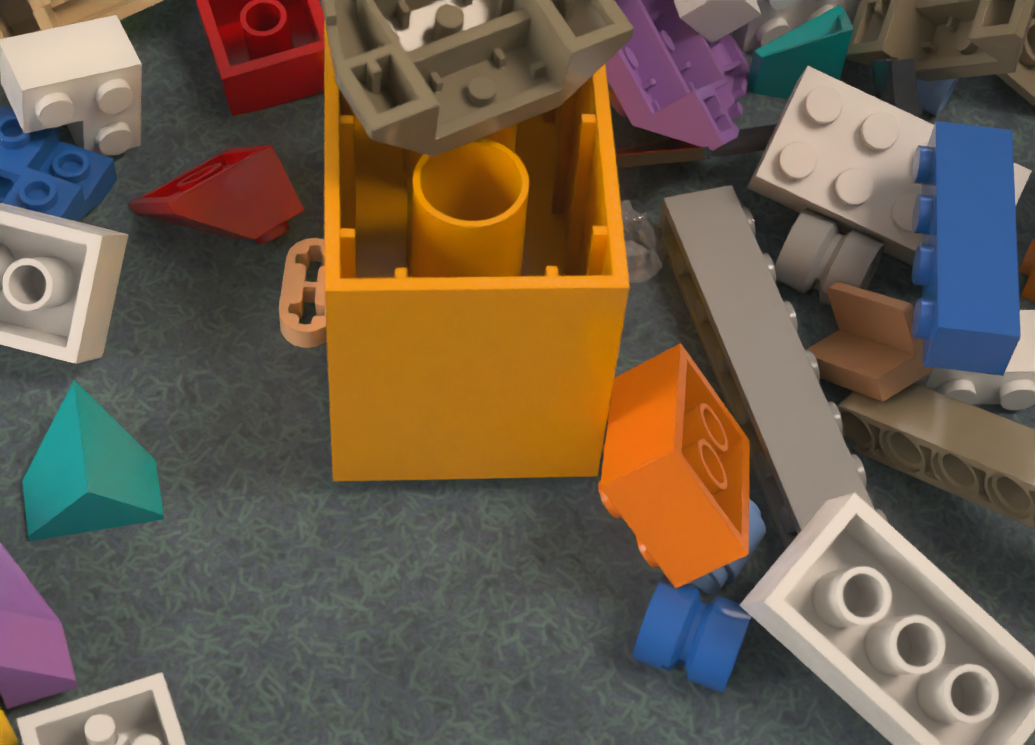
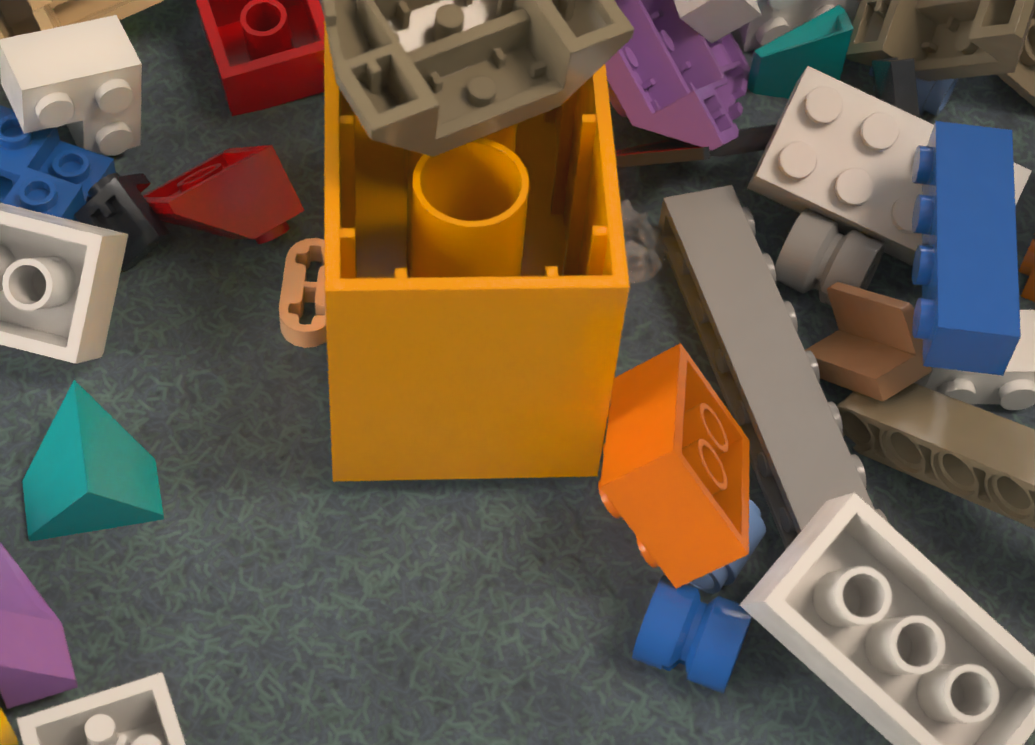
(120, 207): none -> black bracket

